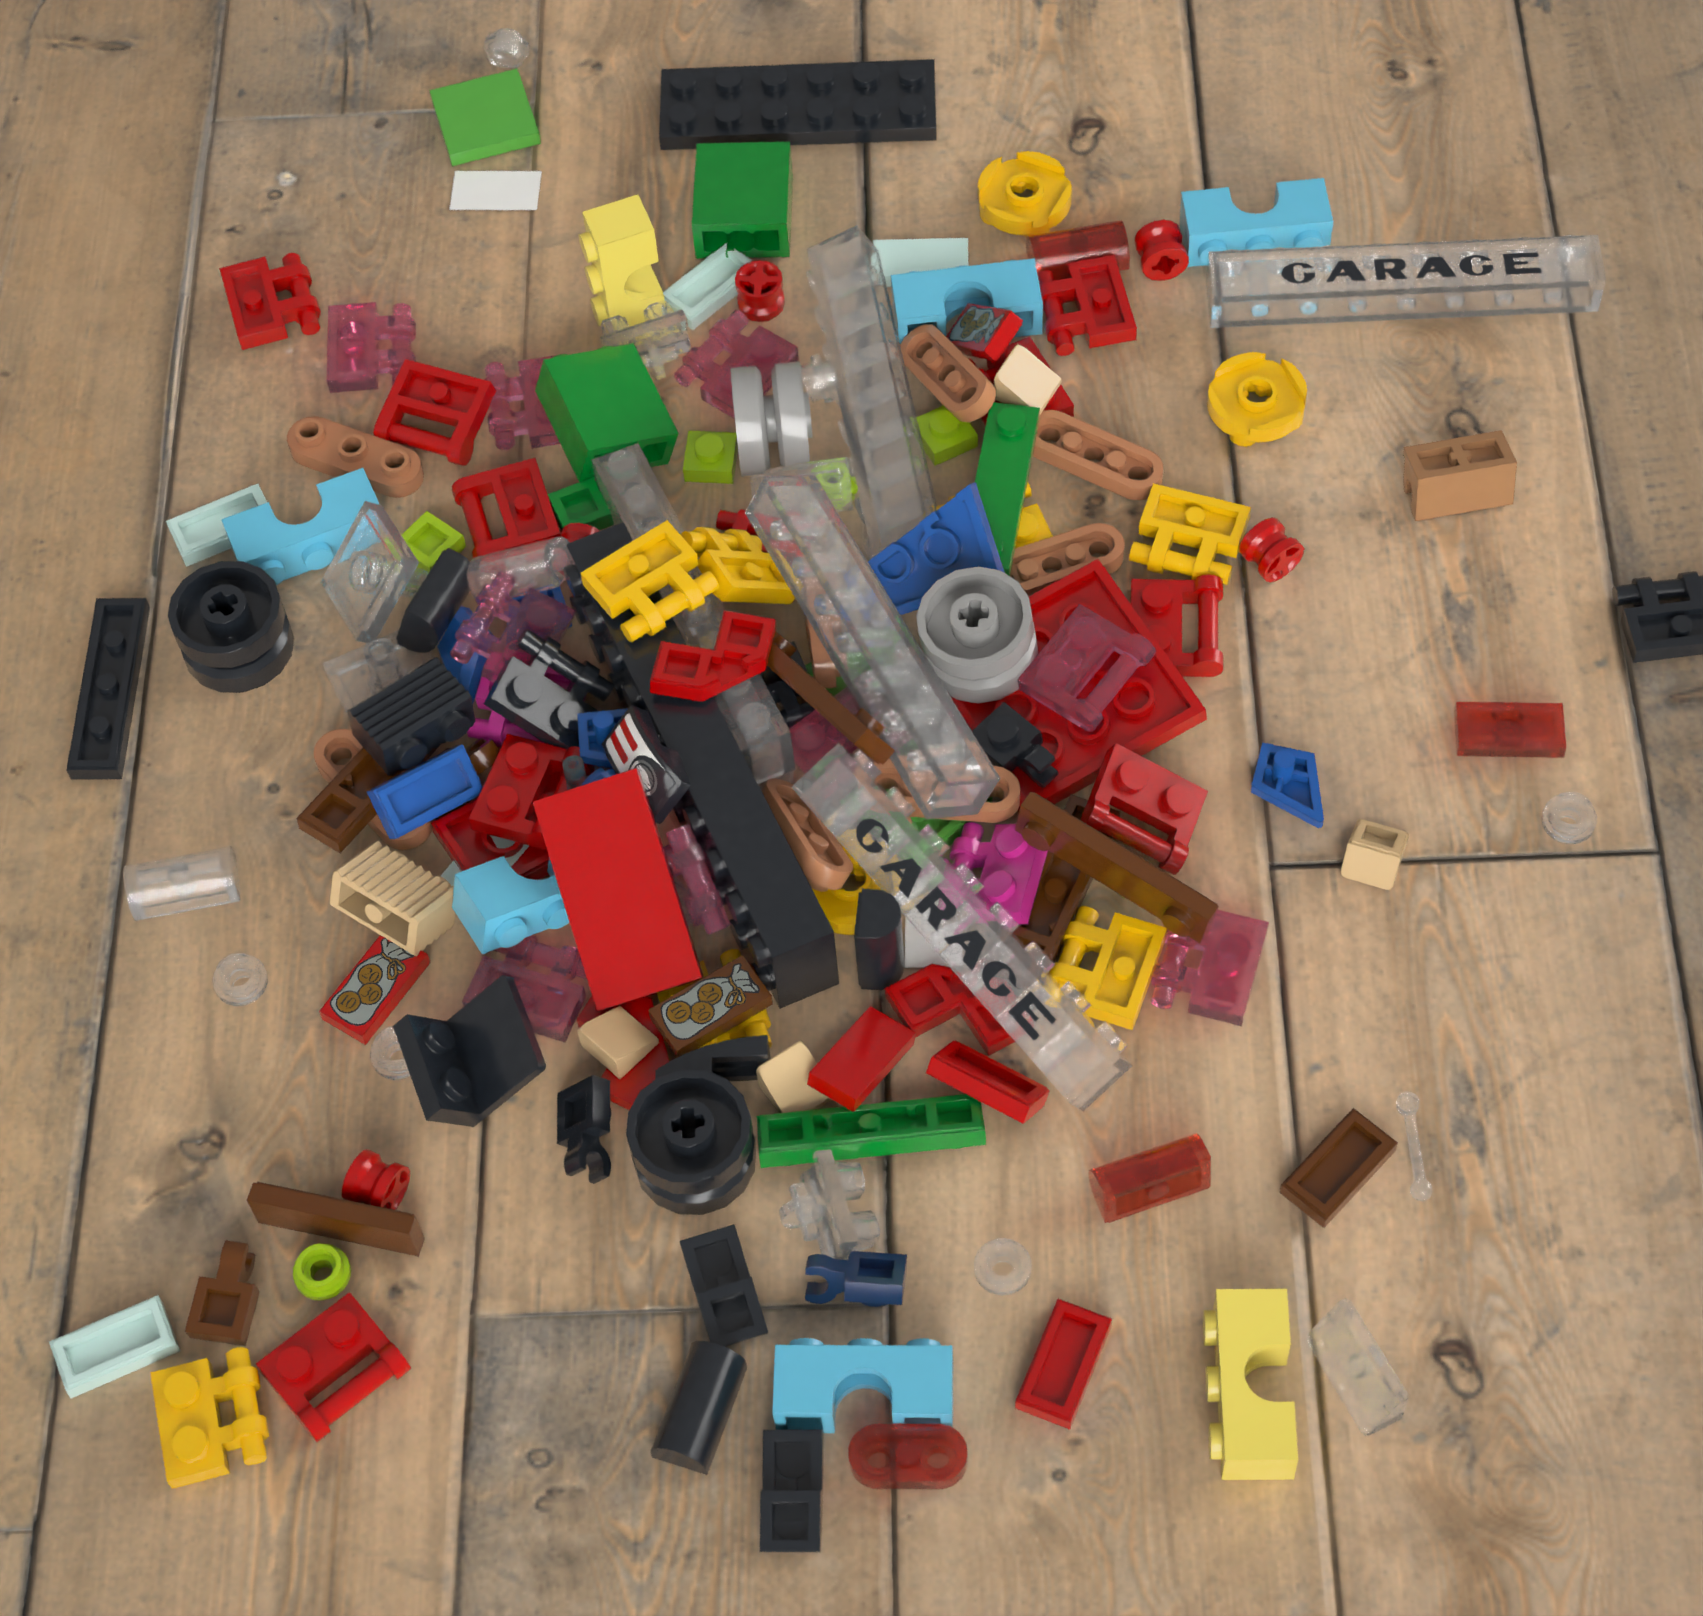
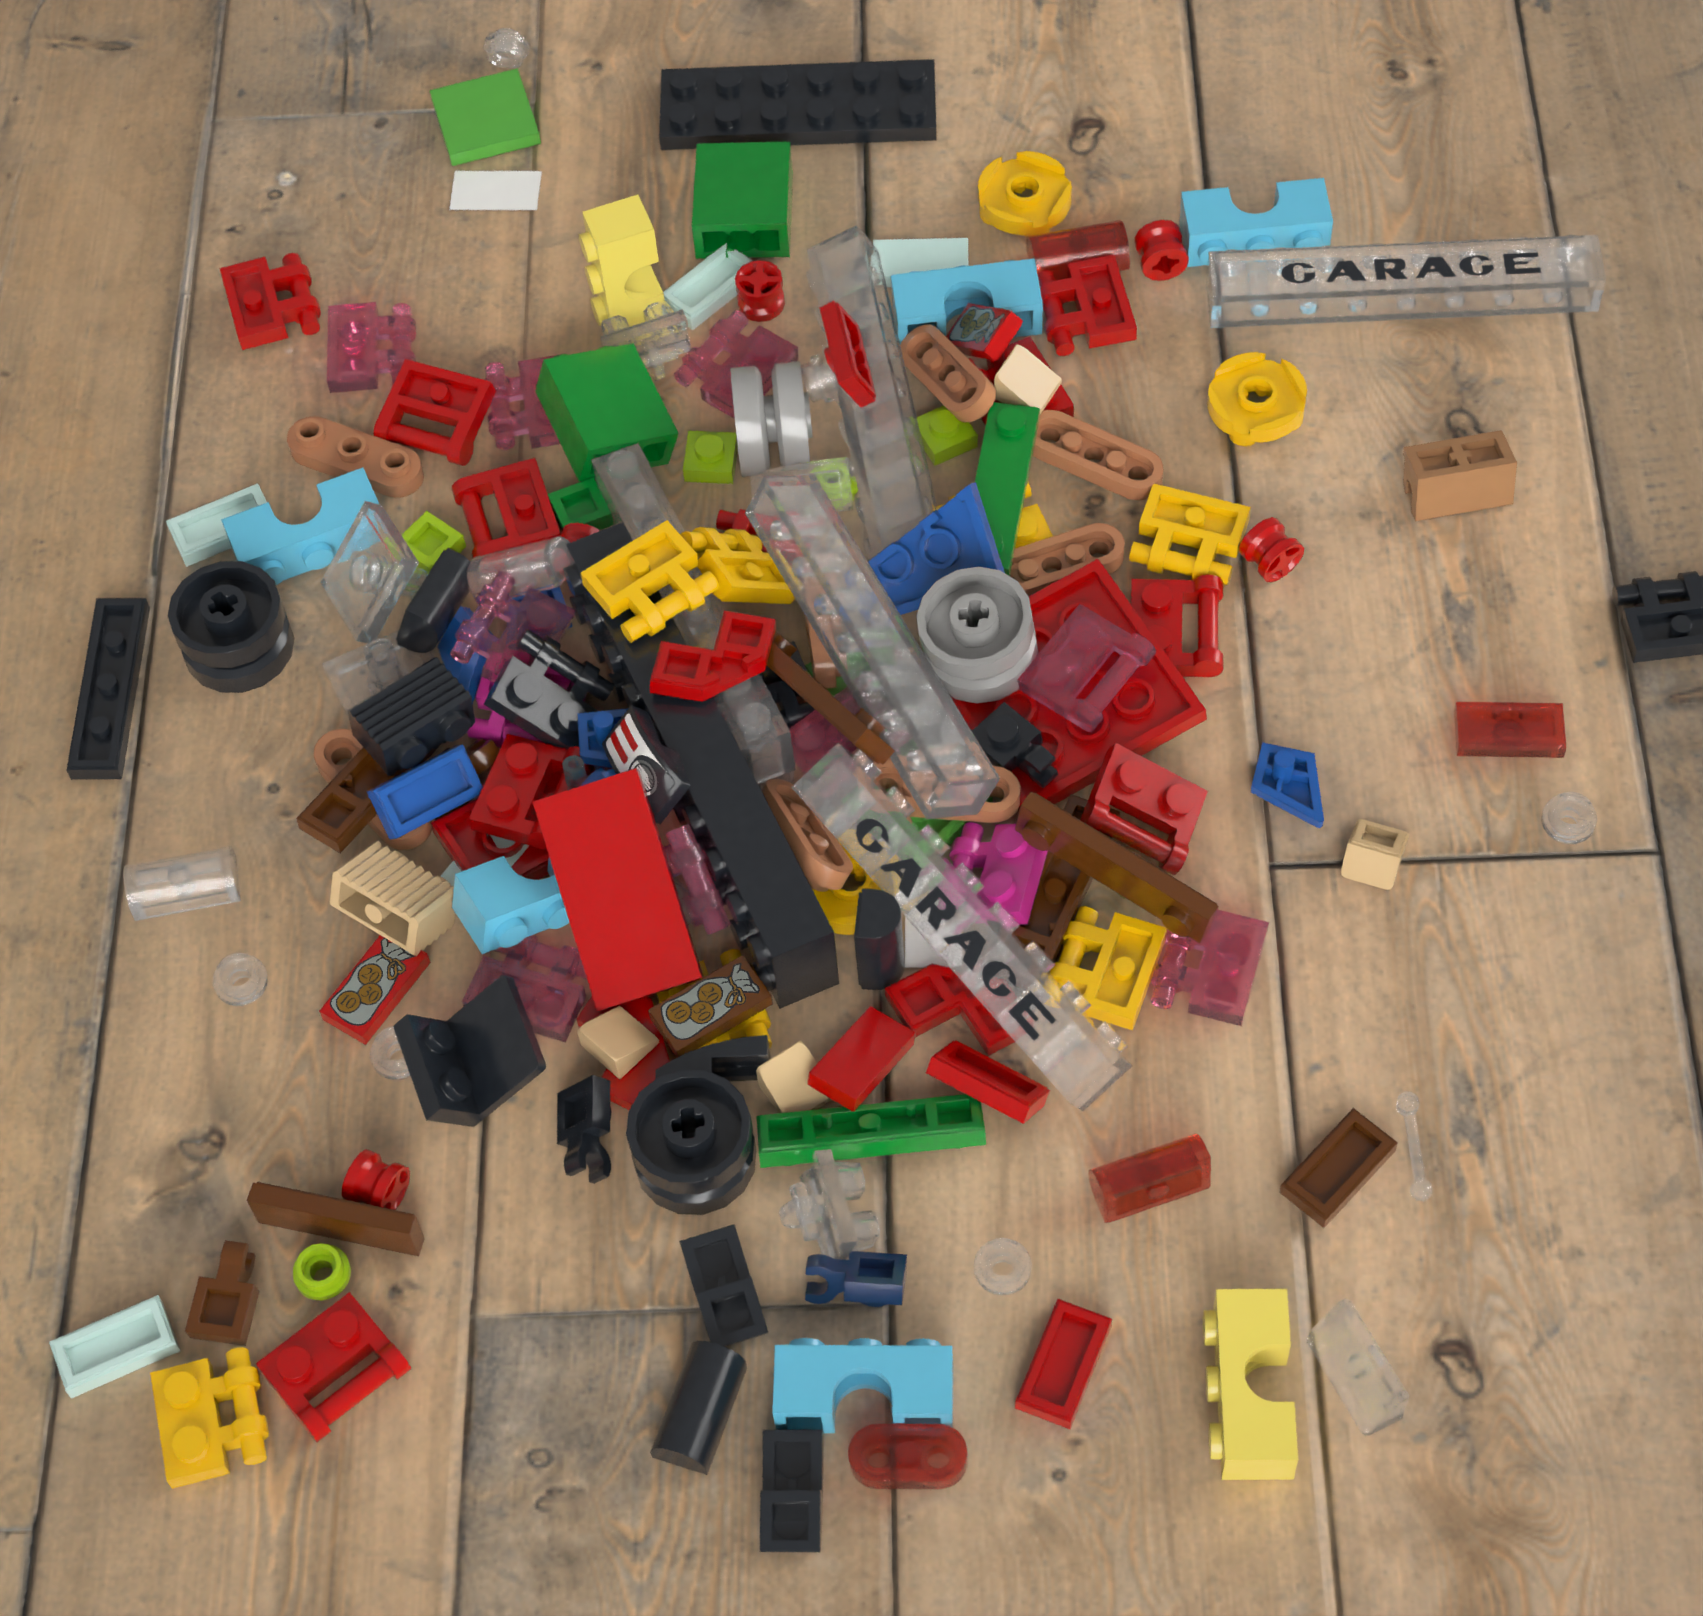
(847, 354): none -> red plate

